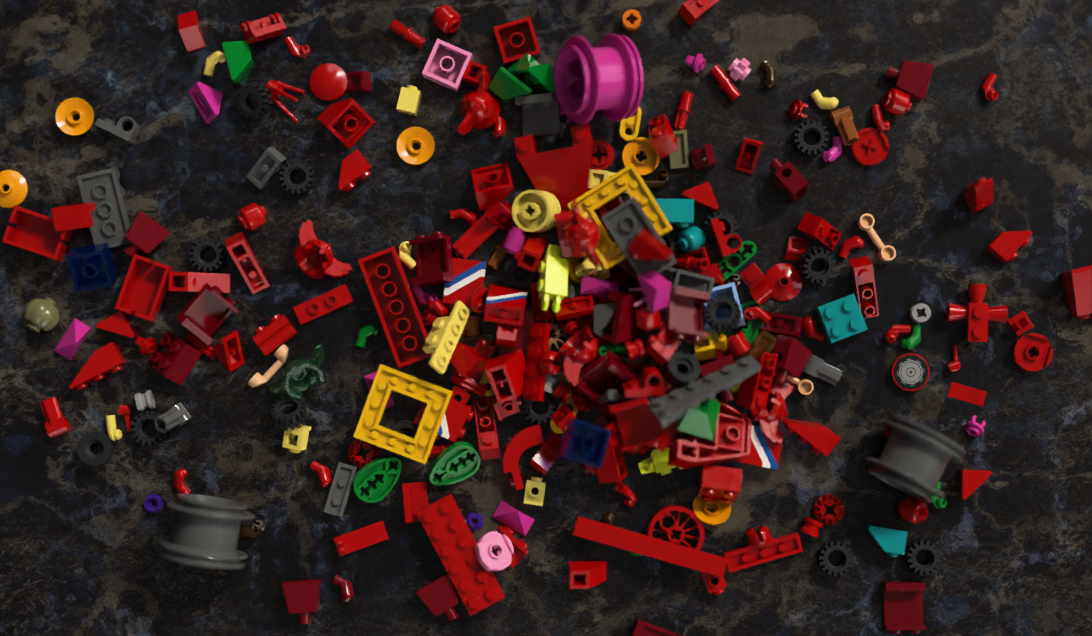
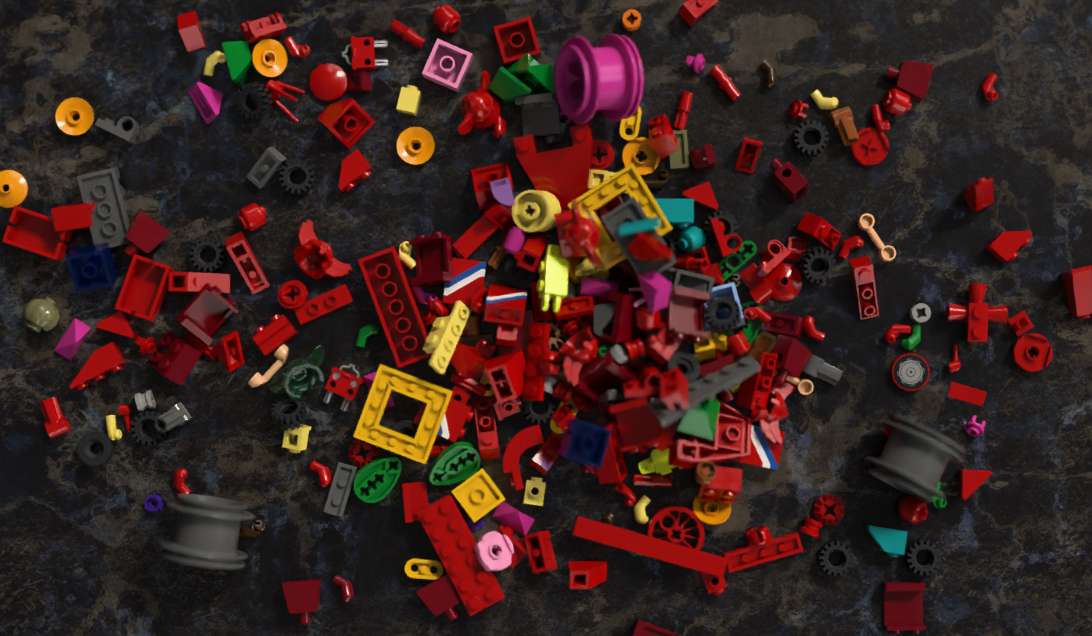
(276, 58): none -> light orange dish
(288, 289): none -> red gear
(344, 382): none -> red piece
(361, 538): red hinge -> none
(364, 53): none -> red piece
(424, 569): none -> yellow plate
(465, 214): red arm -> none
(474, 79): red brick -> none
(478, 495): none -> yellow panel
(502, 191): none -> medium lavender brick
(540, 552): none -> red brick
(619, 354): none -> light grey tile
(639, 510): none -> light yellow arm
(640, 225): none -> teal tile
(652, 480): none -> red axle
(674, 389): none -> red hinge
(705, 468): none -> dark orange wheel
(739, 69): bright pink gear -> none
(770, 259): none -> red plate
(815, 434): red slope -> none
(835, 151): dark pink arm -> none
(841, 318): teal brick -> none

